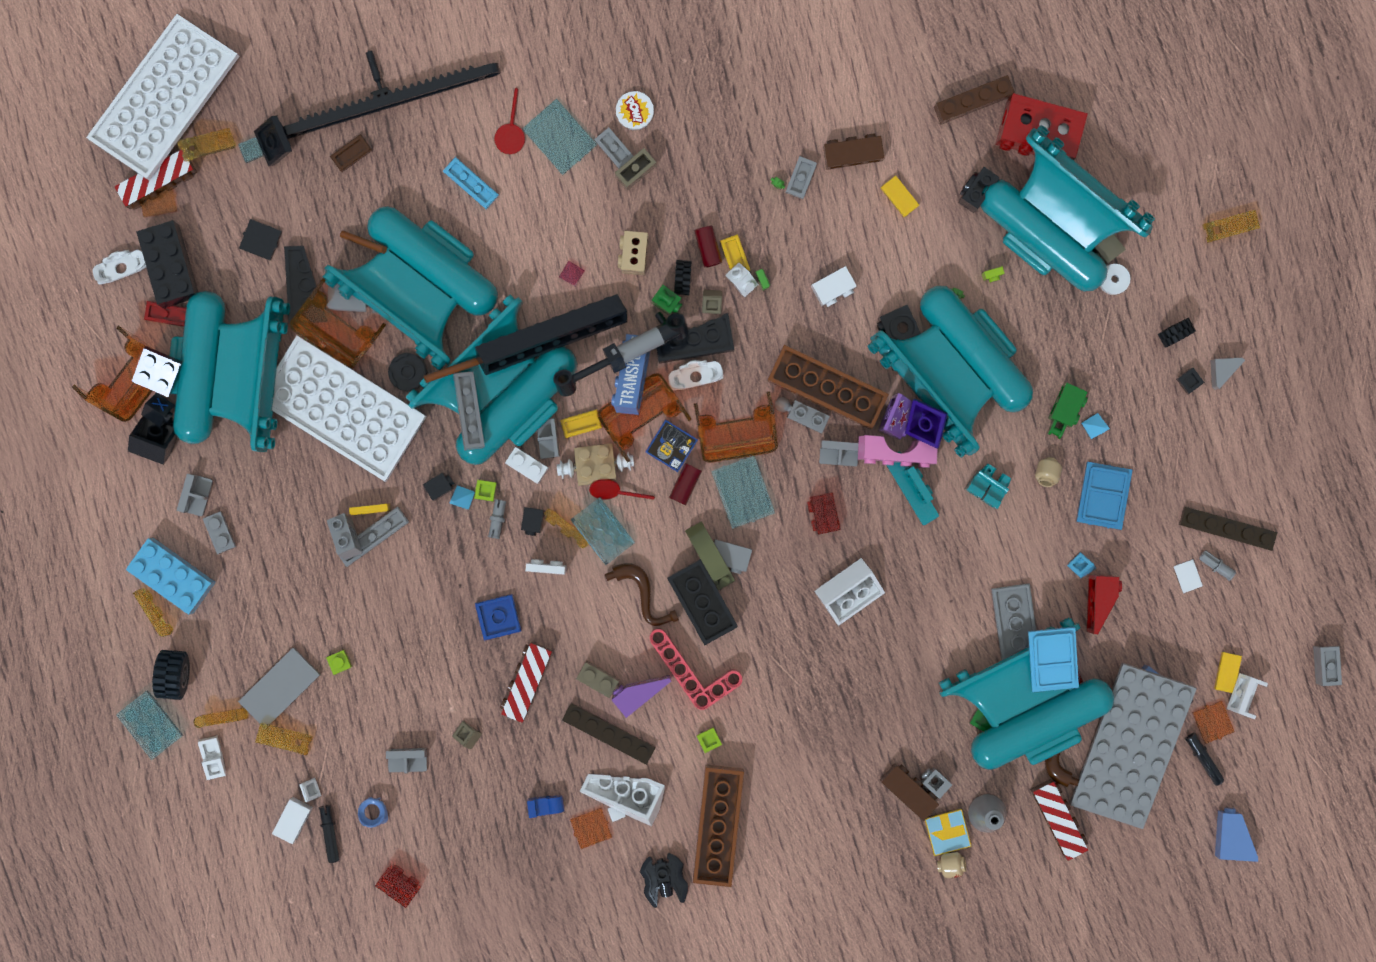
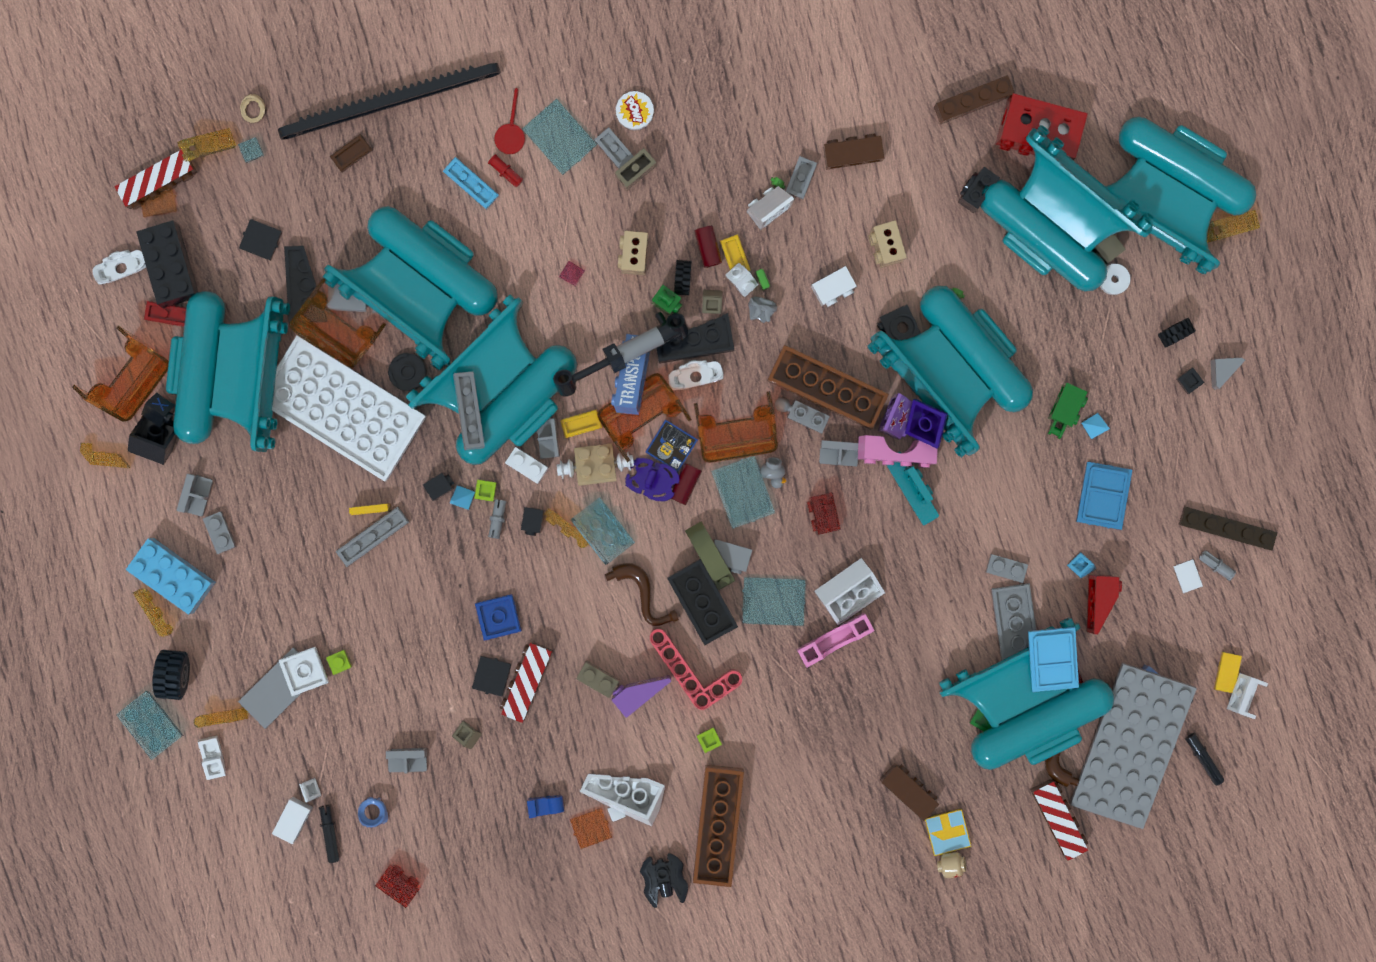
(102, 458): none -> clear yellow piece
(156, 371): plate -> none
(162, 97): white plate -> none
(246, 101): none -> tan piece
(273, 140): black plate -> none
(283, 738): clear yellow plate -> none
(303, 671): none -> white tile
(344, 536): light grey brick -> none
(363, 242): dark orange bar -> none
(375, 73): black piece -> none
(451, 370): dark orange bar -> none
(491, 676): none -> black piece
(505, 171): none -> red axle
(538, 565): white plate -> none
(551, 334): black brick -> none
(608, 733): dark brown plate -> none
(609, 489): red piece -> none
(653, 480): none -> dark purple shield
(761, 309): none -> light grey piece
(770, 207): none -> white slope
(773, 601): none -> clear light blue piece
(775, 471): none -> light grey animal
(835, 639): none -> bright pink arch
(887, 244): none -> tan piece
(899, 196): yellow tile -> none
(940, 787): light grey brick -> none
(987, 813): light grey cone -> none
(993, 275): lime plate -> none
(996, 489): teal hips -> none
(1006, 568): none -> light grey plate
(1048, 472): tan head -> none
(1180, 184): none -> teal piece
(1213, 722): clear orange piece -> none
(1233, 837): medium blue slope -> none
(1327, 665): light grey panel -> none

